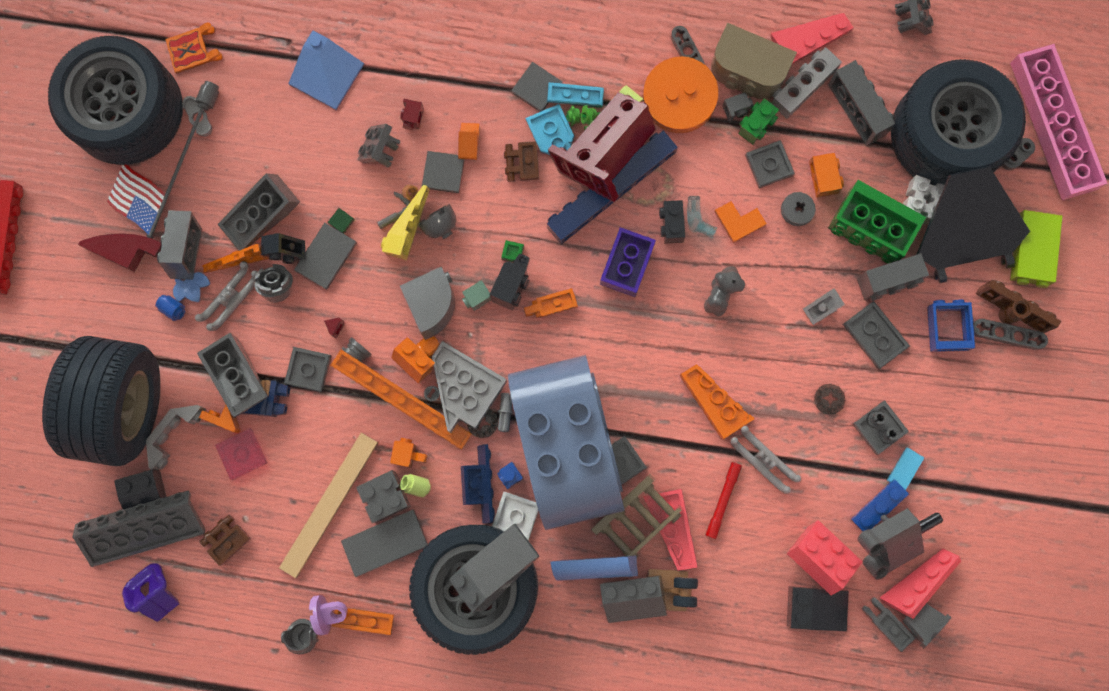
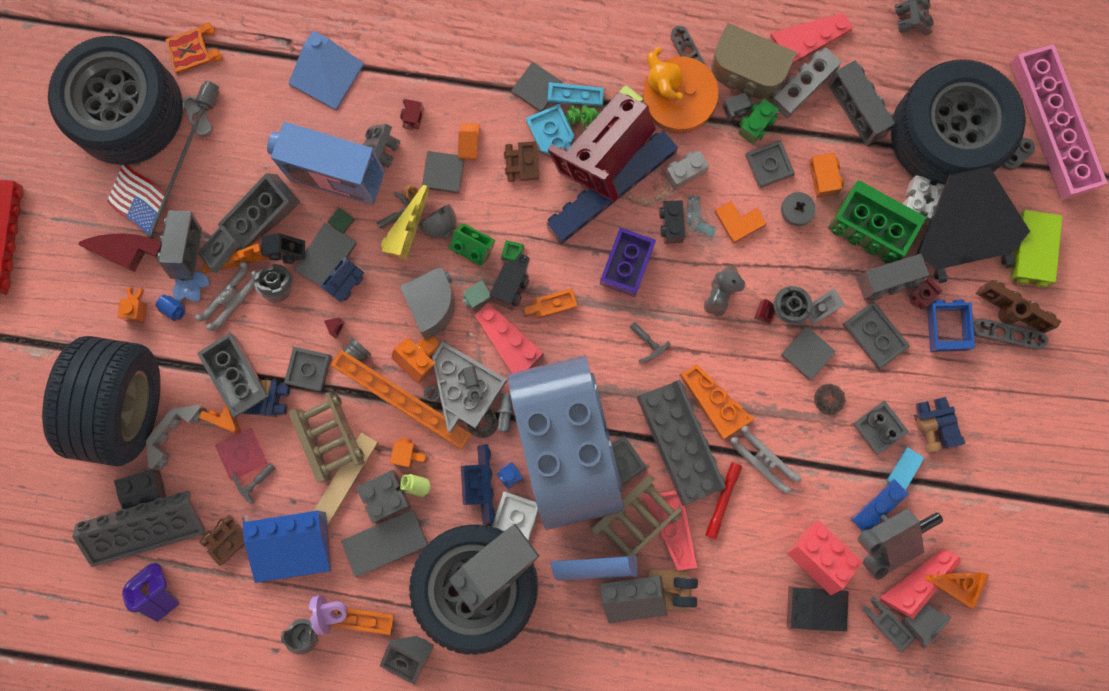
(132, 308): none -> orange brick
(219, 248): none -> dark grey tile
(257, 480): none -> dark grey piece
(287, 546): none -> blue slope
(308, 435): none -> dark tan fence
(327, 162): none -> medium blue brick
(342, 280): none -> dark blue brick
(406, 657): none -> dark grey slope
(471, 244): none -> green brick
(471, 382): none -> dark grey bar
(511, 344): none -> coral wing
(645, 337): none -> dark grey piece
(664, 76): none -> light orange piece
(681, 442): none -> dark grey bracket
(686, 170): none -> light grey brick
(765, 311): none -> dark red slope
(793, 305): none -> dark grey cone
(808, 353): none -> dark grey tile
(930, 288): none -> dark red brick
(940, 420): none -> dark blue hips
(960, 586): none -> orange wing

